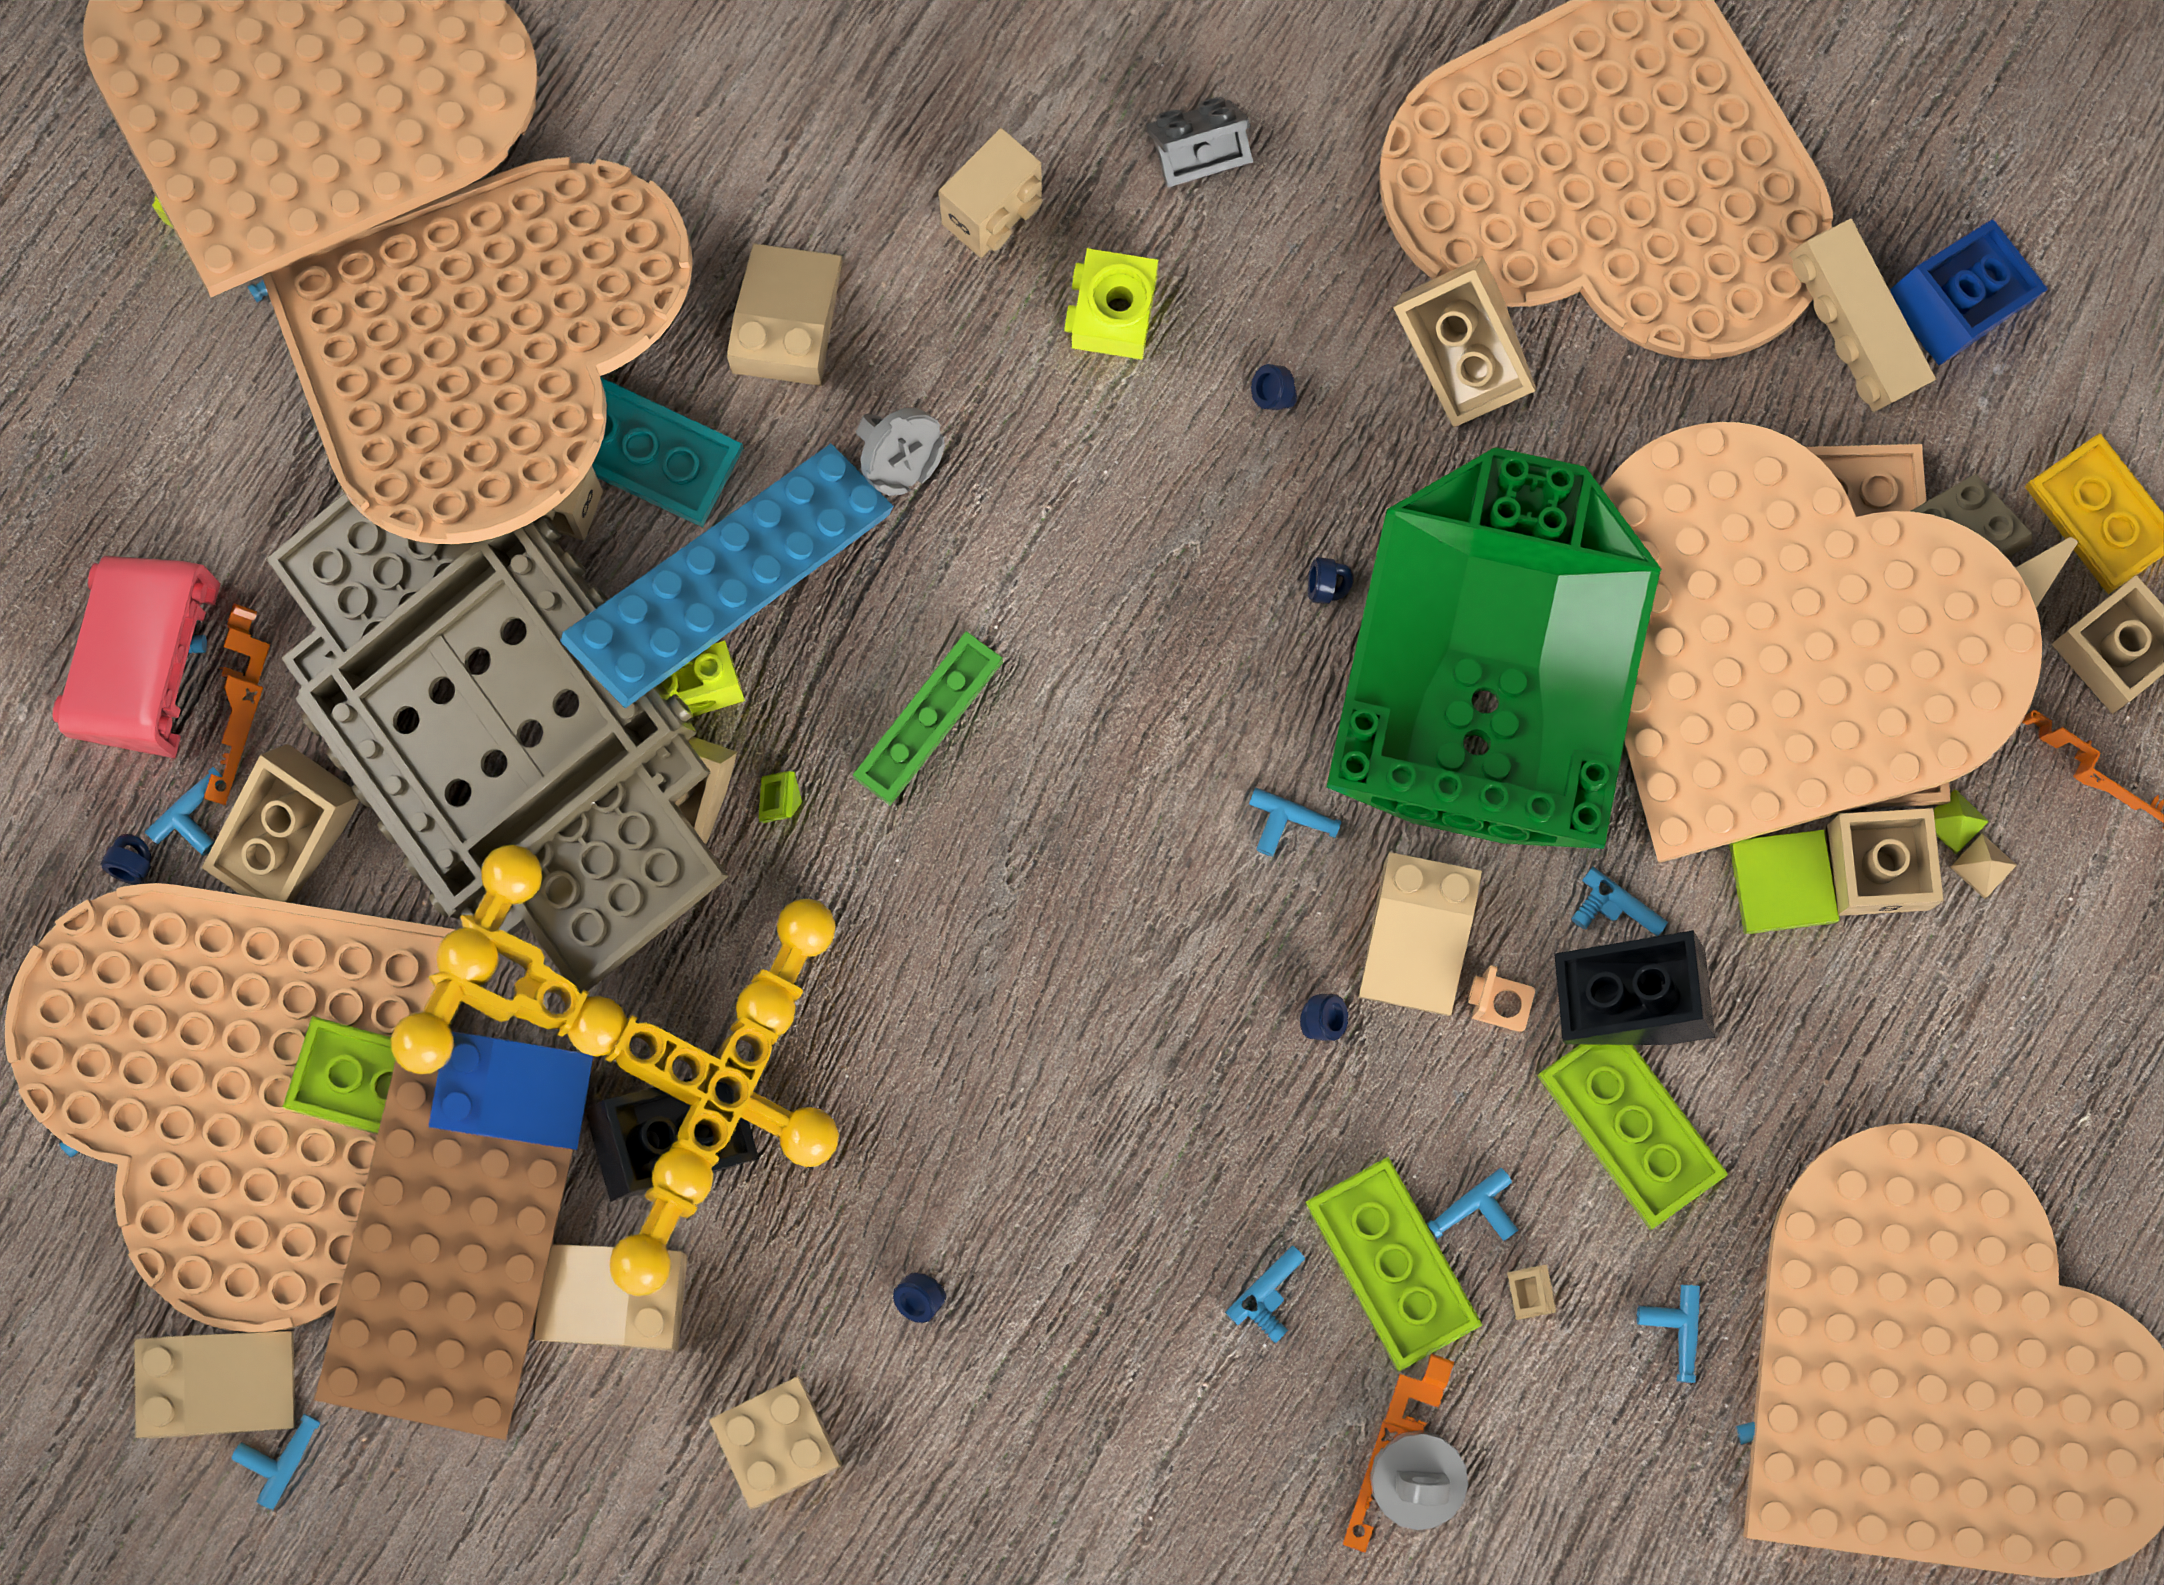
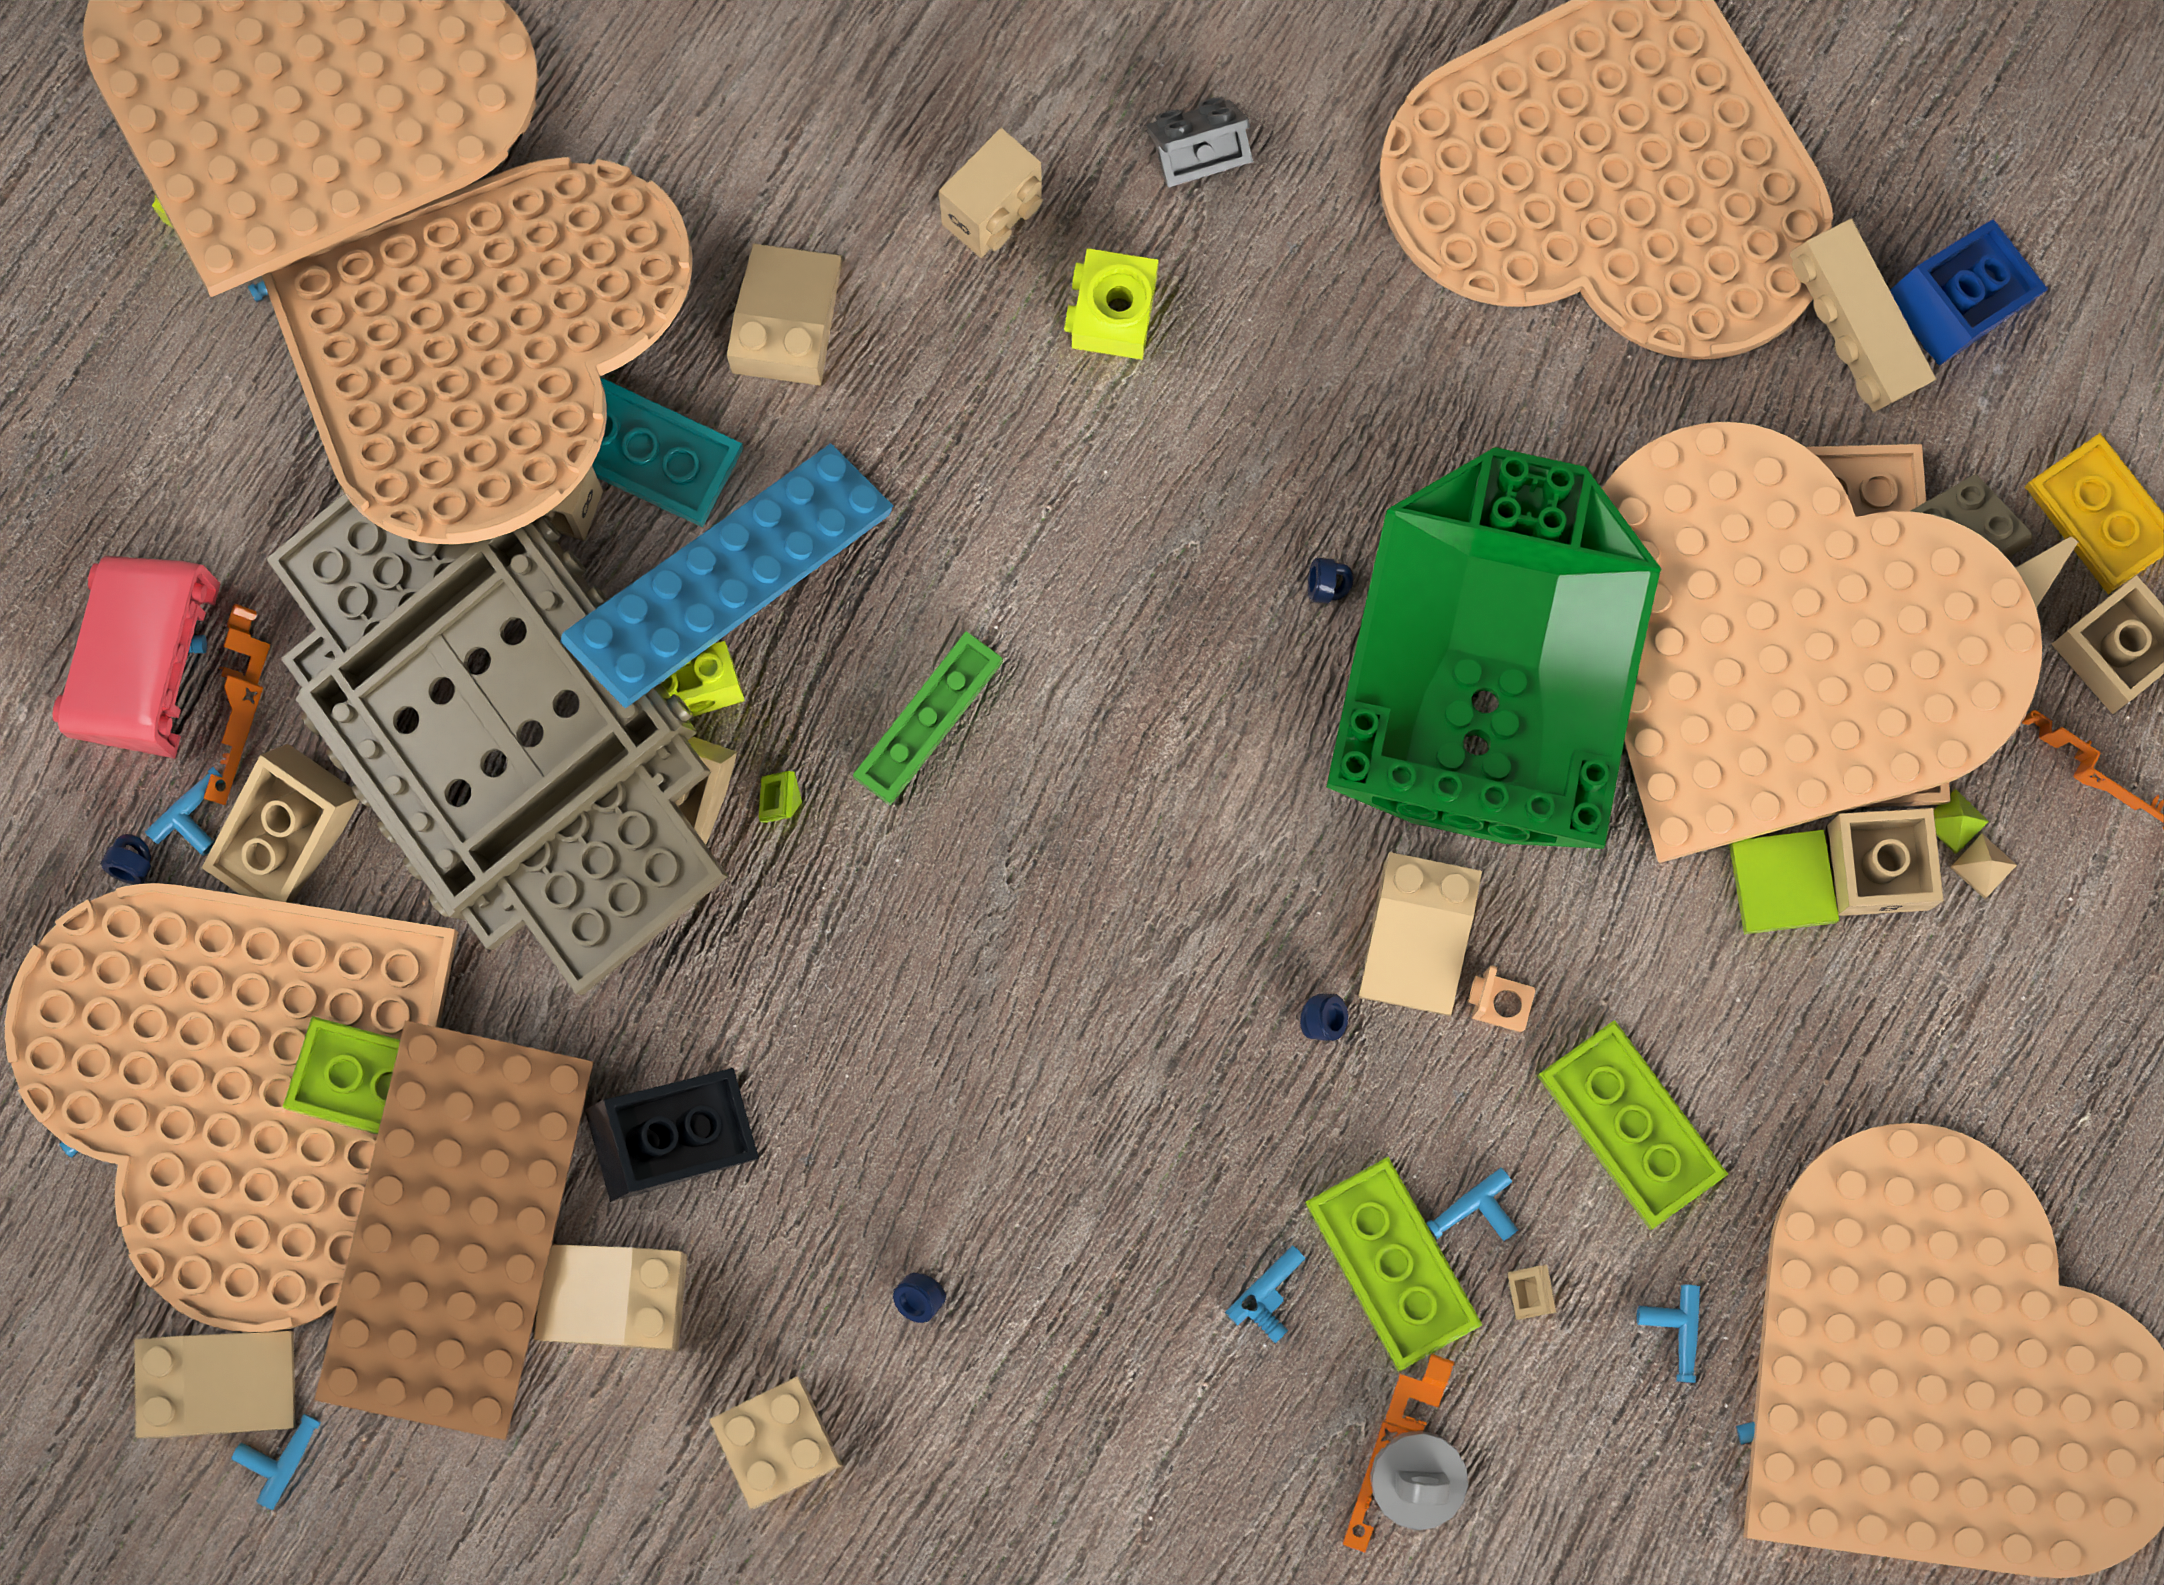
(512, 1091): blue slope -> none
(601, 1028): yellow piece -> none
(900, 449): light grey tile -> none
(1273, 387): dark blue tile -> none
(1283, 810): dark azure piece -> none
(1466, 341): tan slope -> none
(1614, 904): dark azure hose -> none
(1636, 992): black slope -> none

